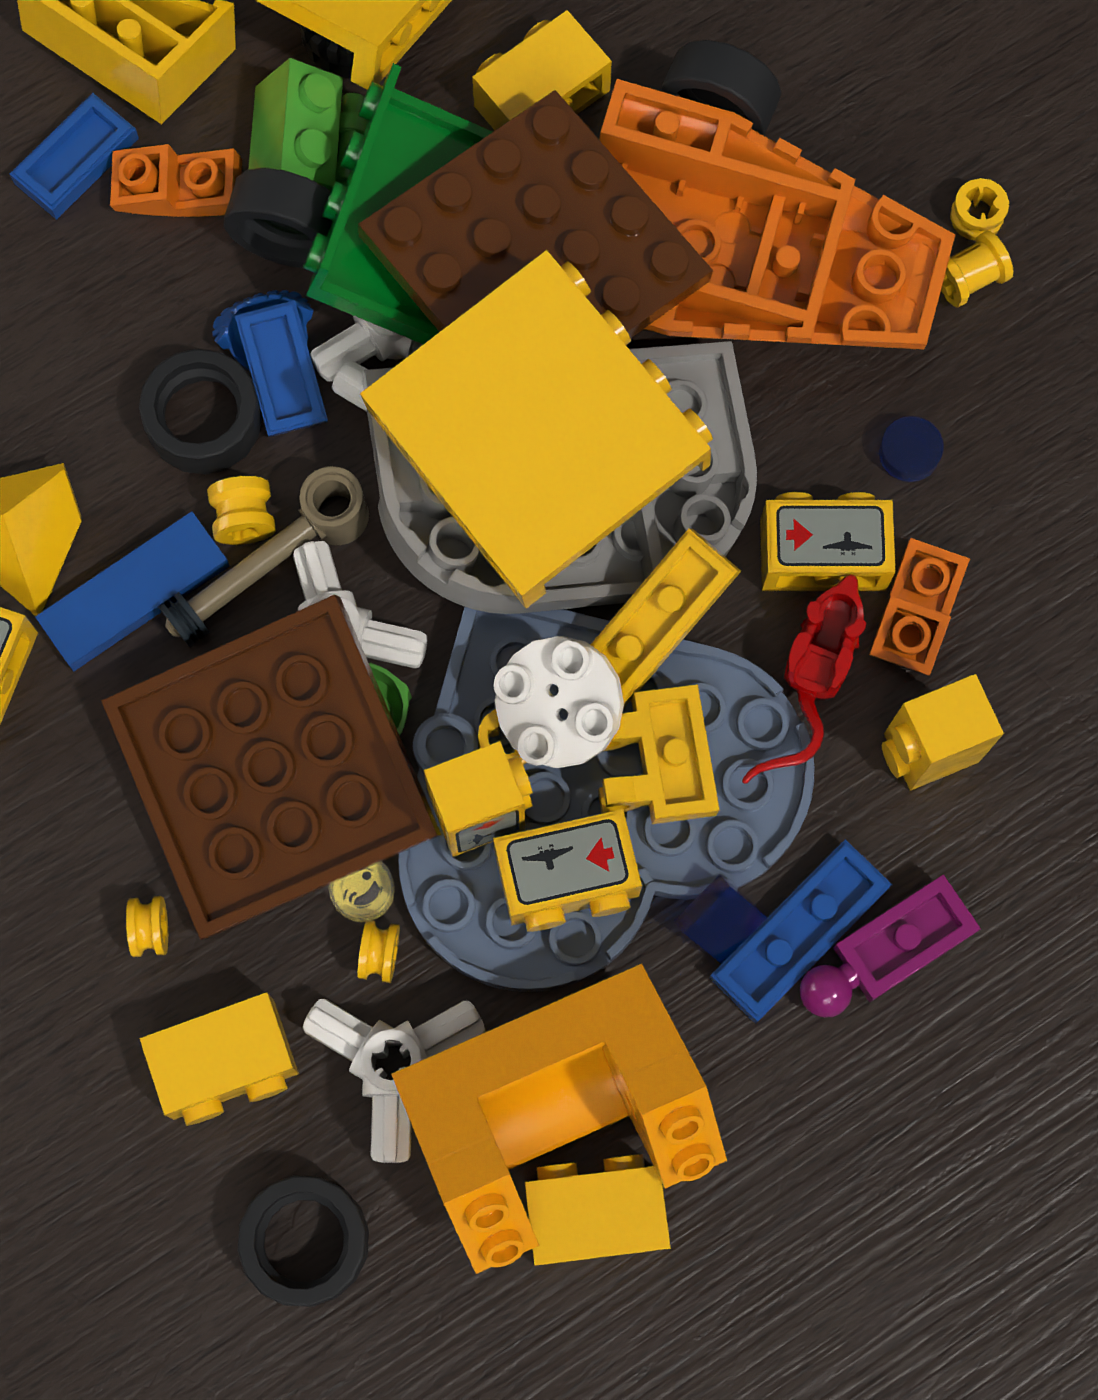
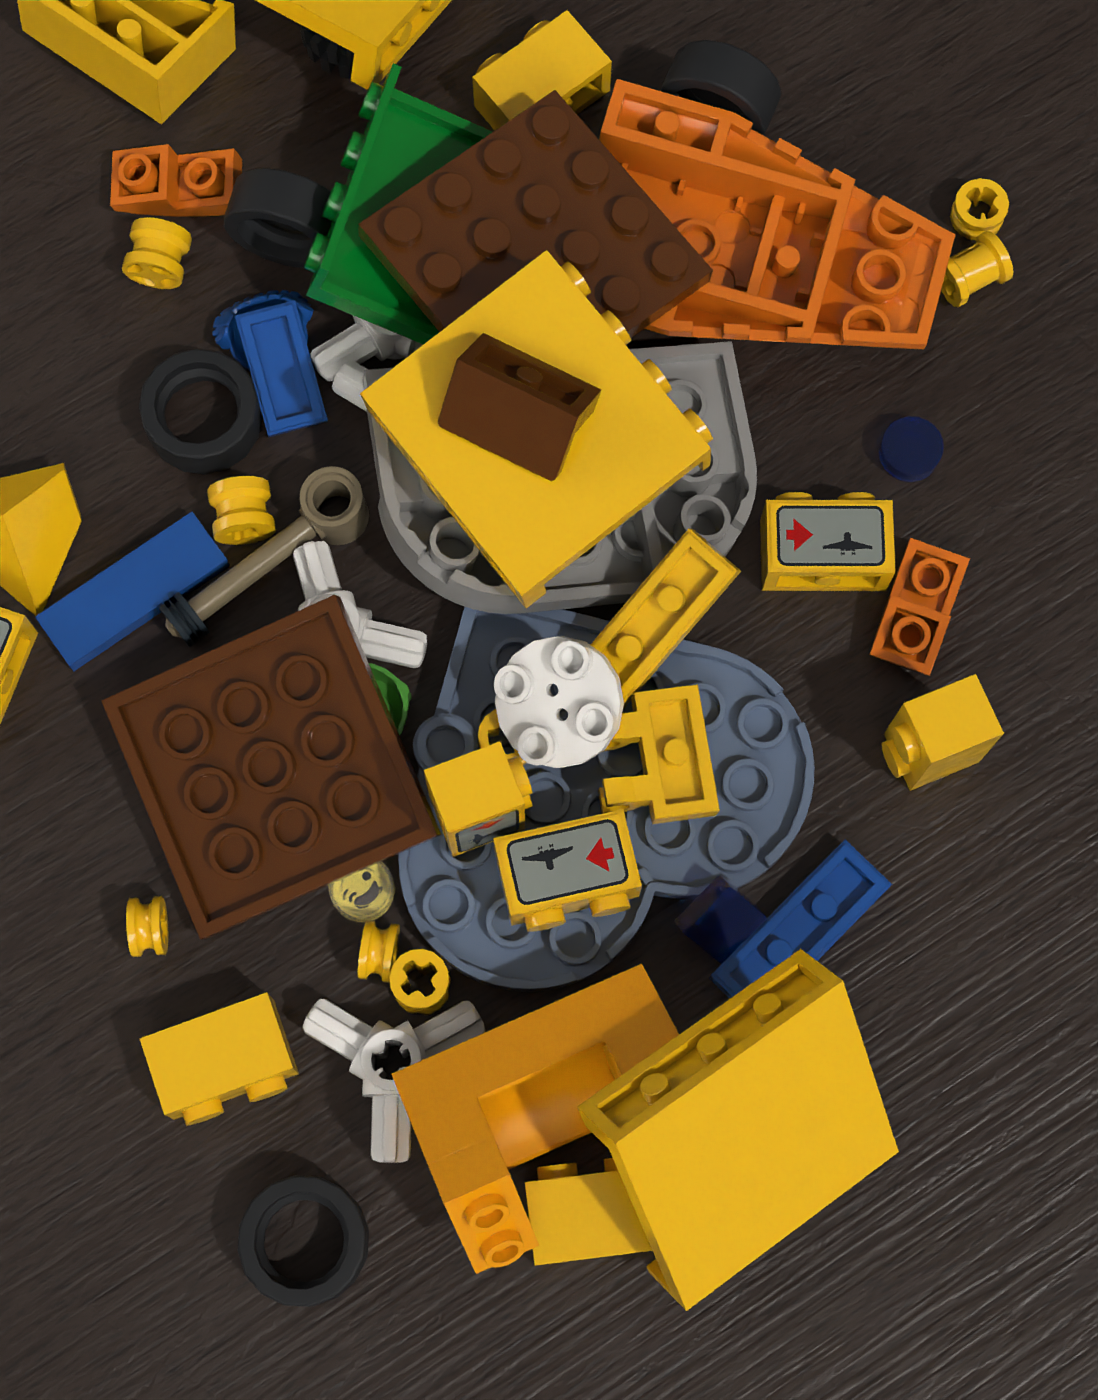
(73, 156): blue tile -> none
(156, 253): none -> yellow wheel
(301, 123): bright green brick -> none
(424, 962): none -> yellow bush
(516, 405): none -> reddish brown panel
(744, 1126): none -> yellow panel
(821, 660): red animal -> none
(890, 949): magenta plate -> none

